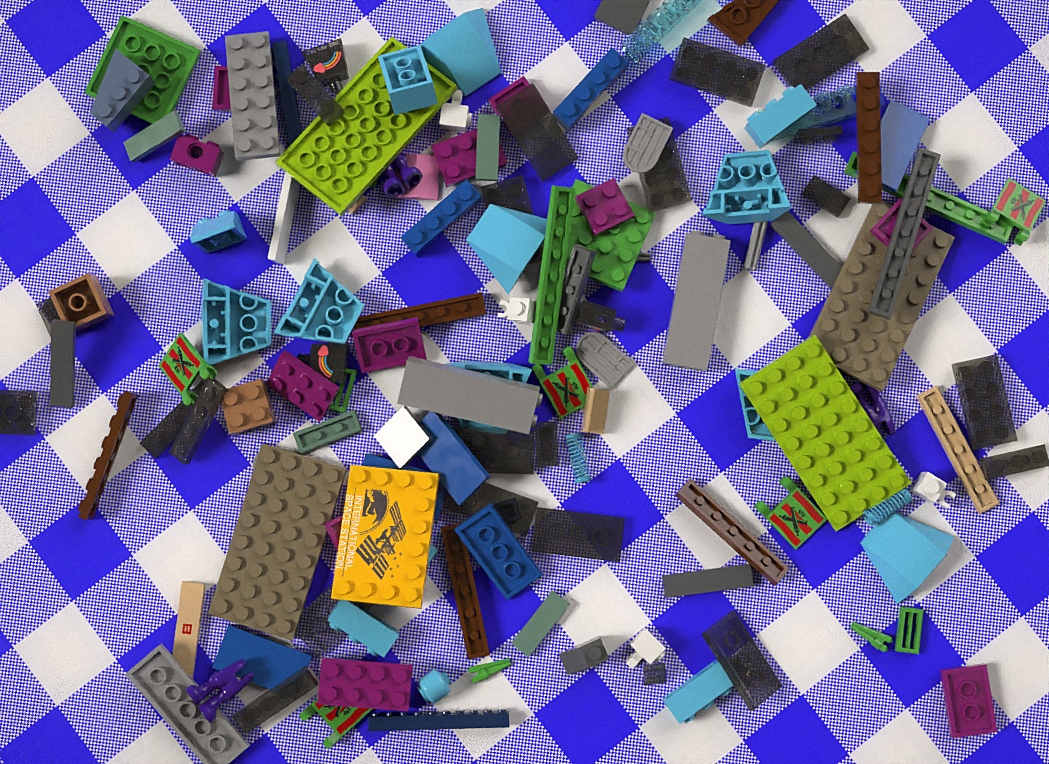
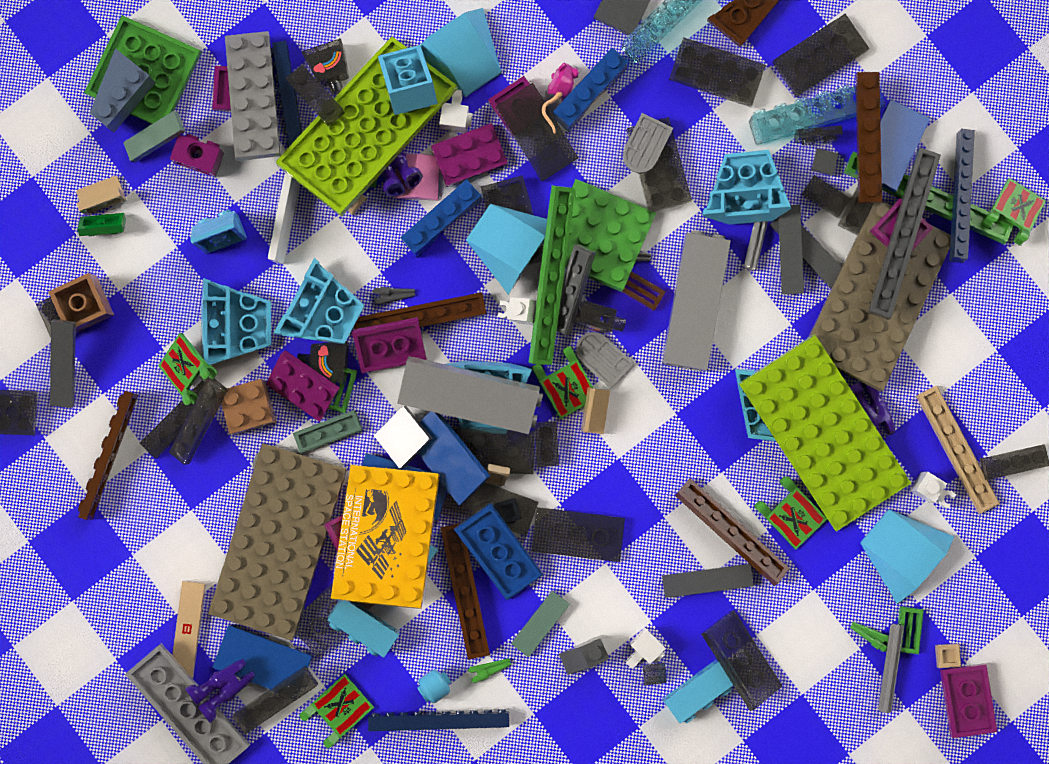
(100, 195): none -> tan panel
(101, 224): none -> green plate
(365, 684): magenta brick -> none
(390, 294): none -> dark grey piece
(487, 147): sand green tile -> none
(497, 474): none -> tan tile
(560, 86): none -> dark pink animal
(584, 478): medium azure piece -> none
(604, 207): magenta plate -> none
(641, 300): none -> clear orange tile
(779, 115): medium azure brick -> none
(791, 251): none -> dark grey tile
(824, 162): none -> dark grey tile
(854, 214): none -> clear smoke plate
(871, 516): medium azure piece -> none
(890, 668): none -> light grey axle
(948, 655): none -> tan tile
(962, 196): none -> dark blue piece
(984, 402): clear smoke plate -> none

